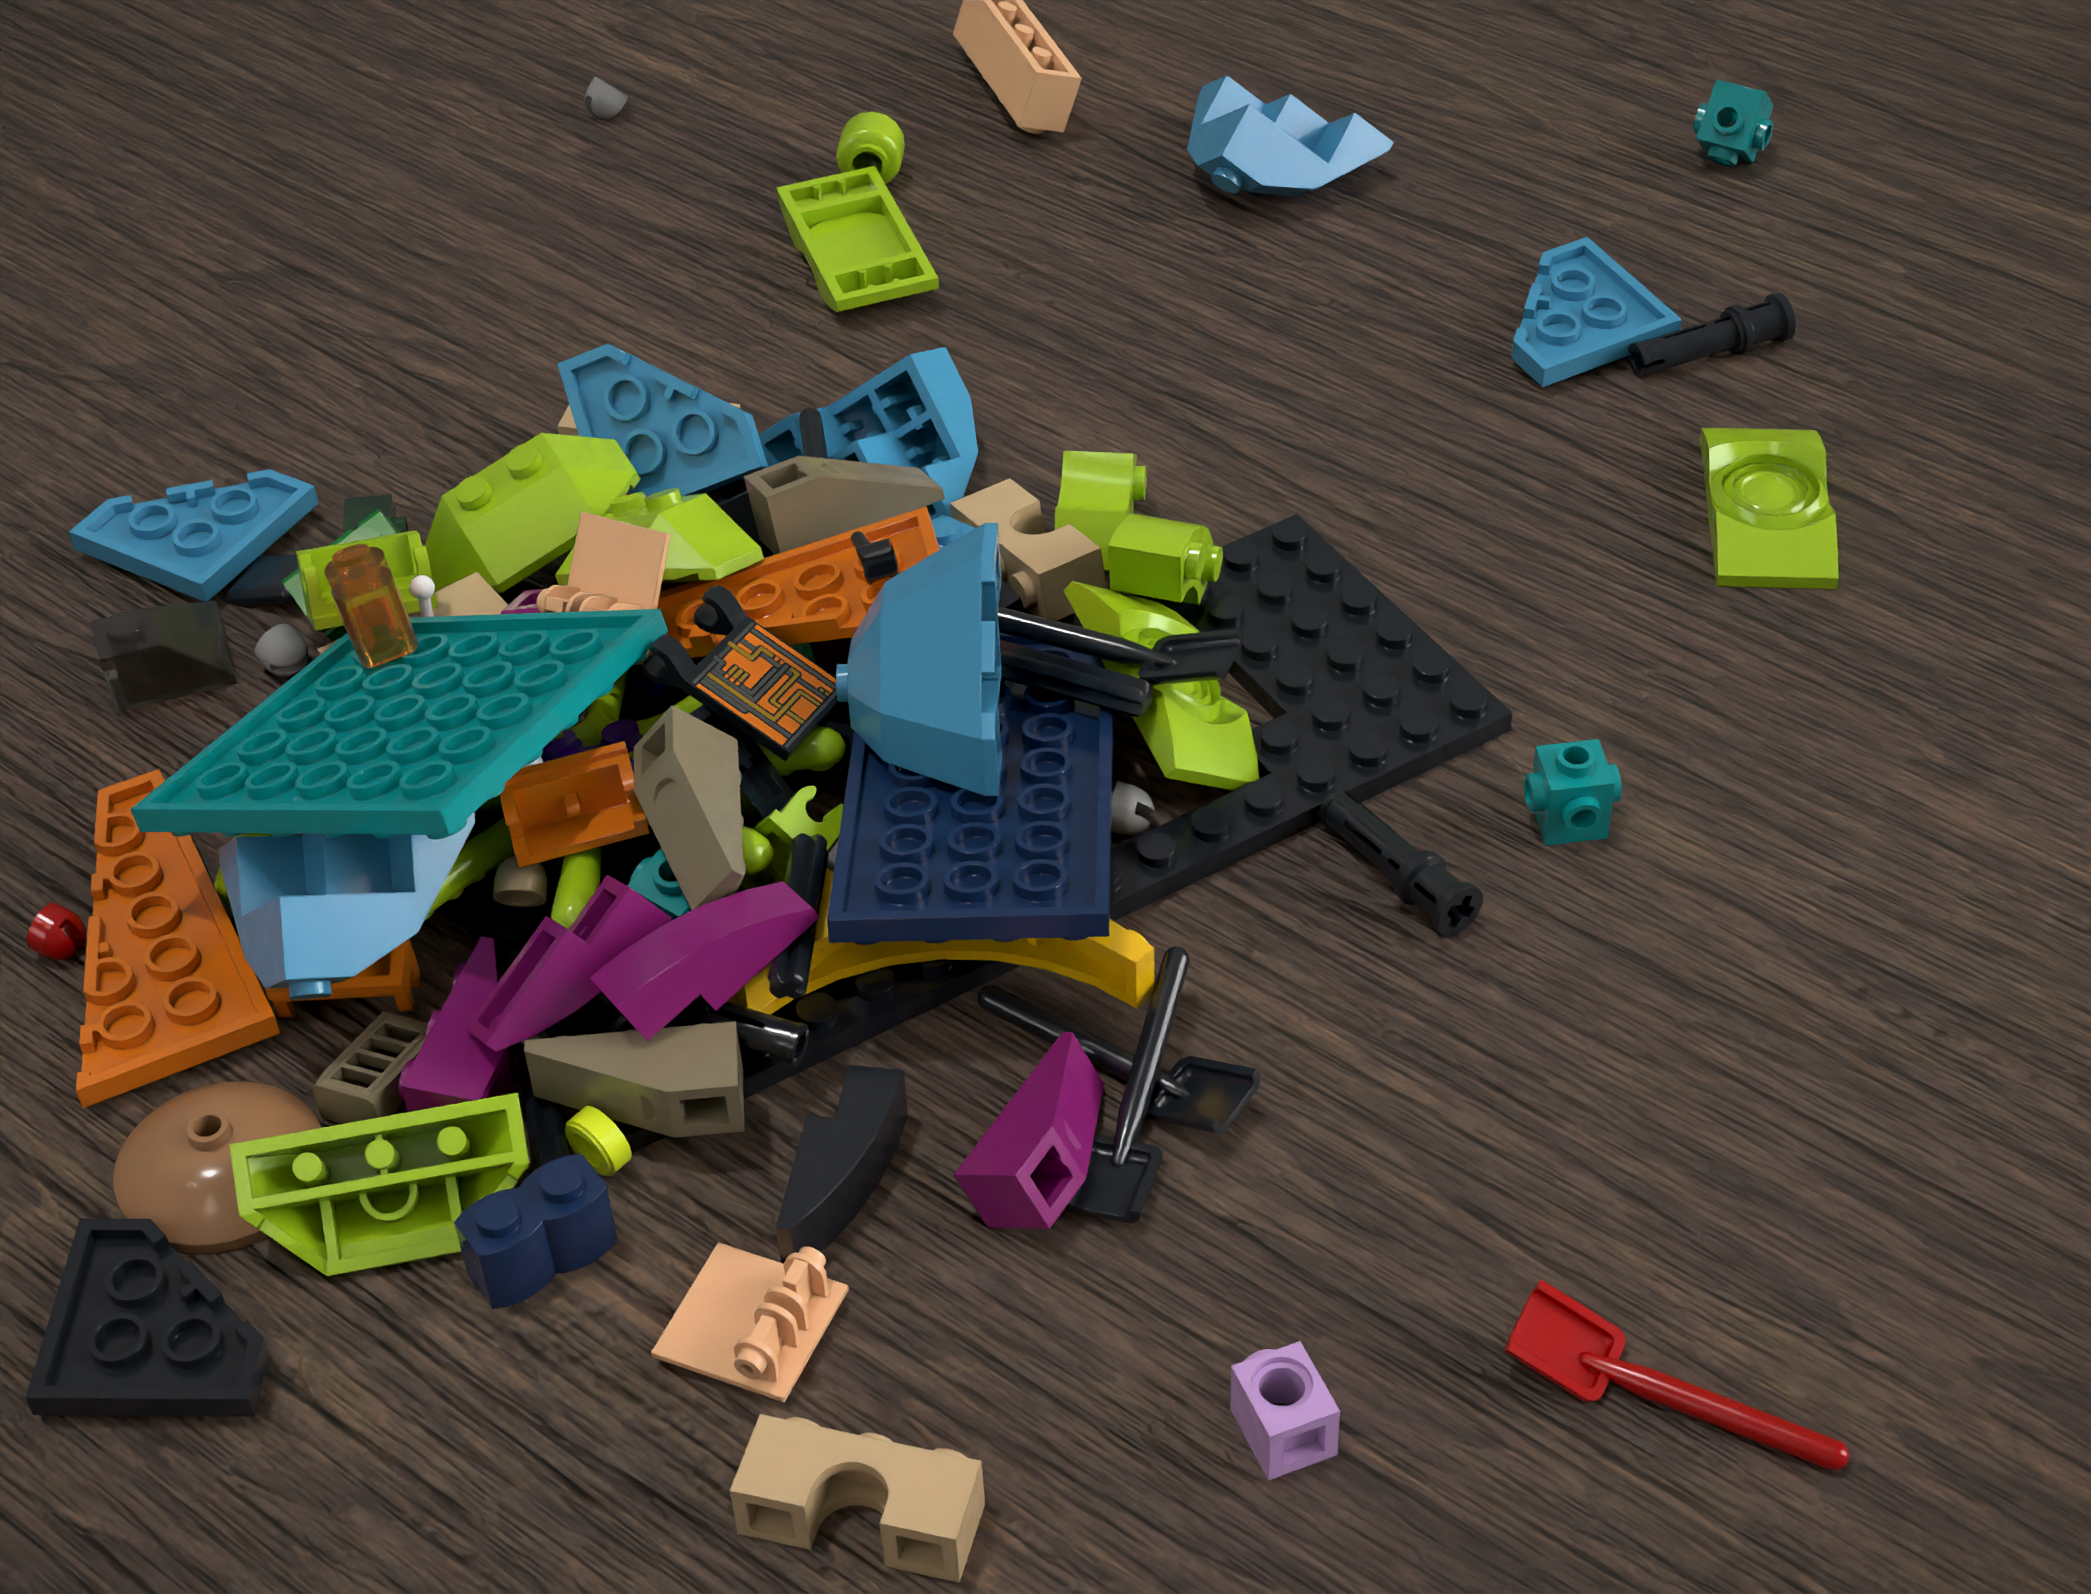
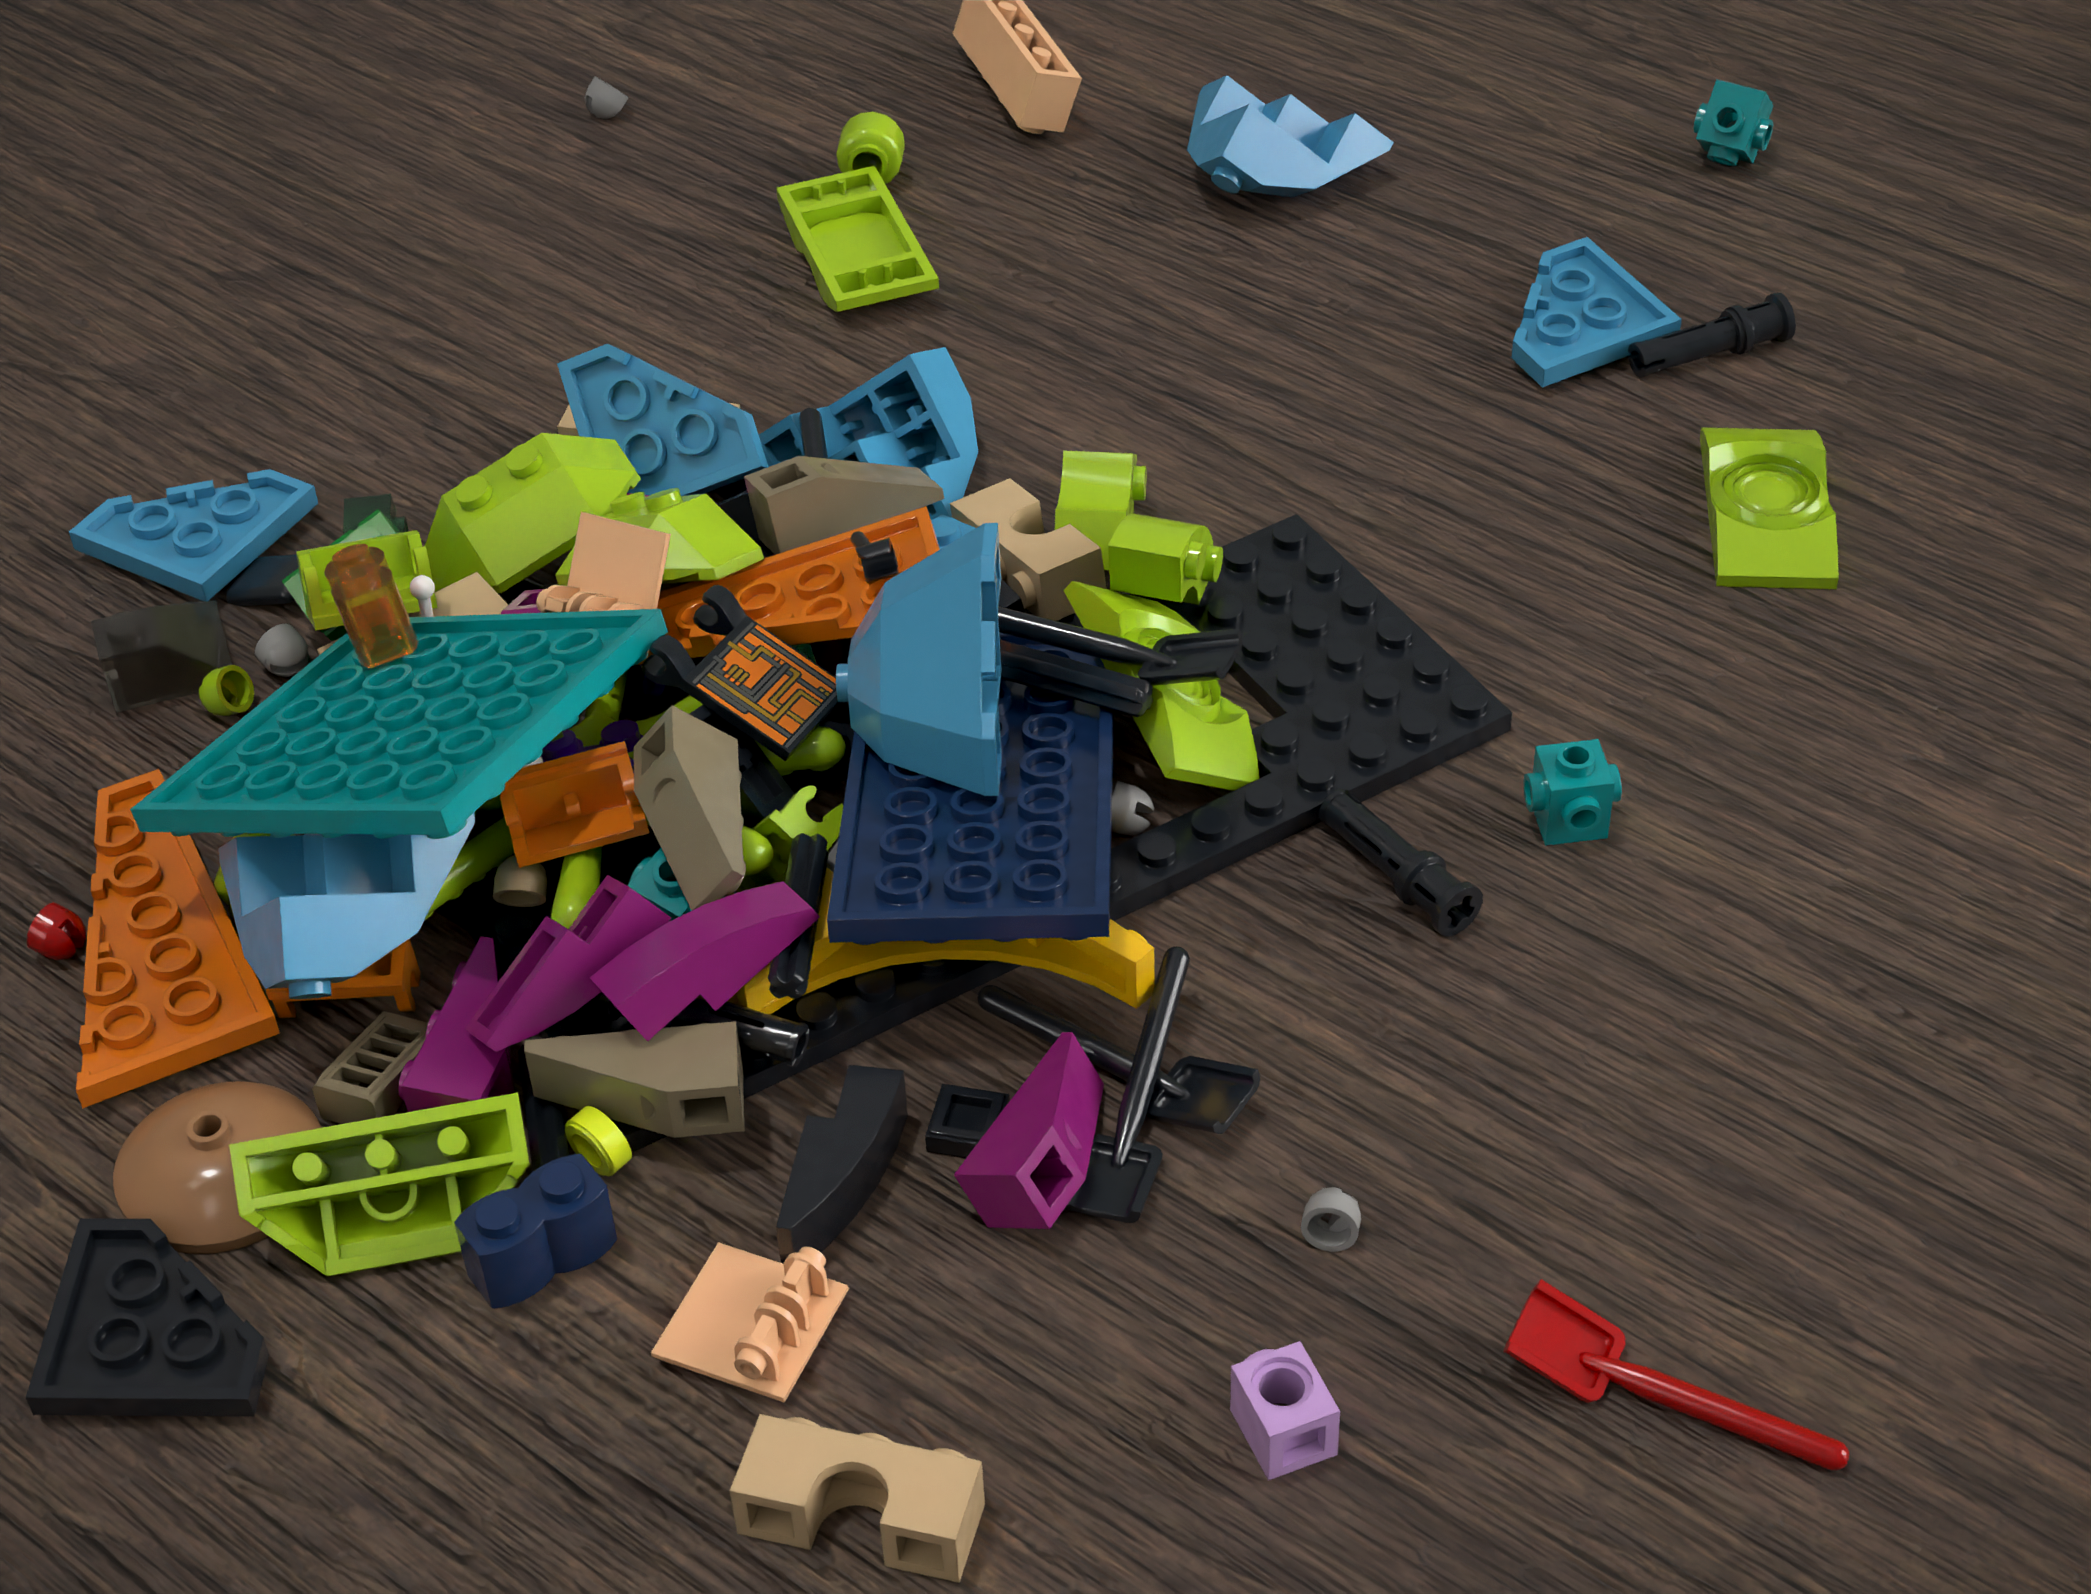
(226, 684): none -> lime hinge
(962, 1119): none -> black tile
(1341, 1228): none -> light grey hinge

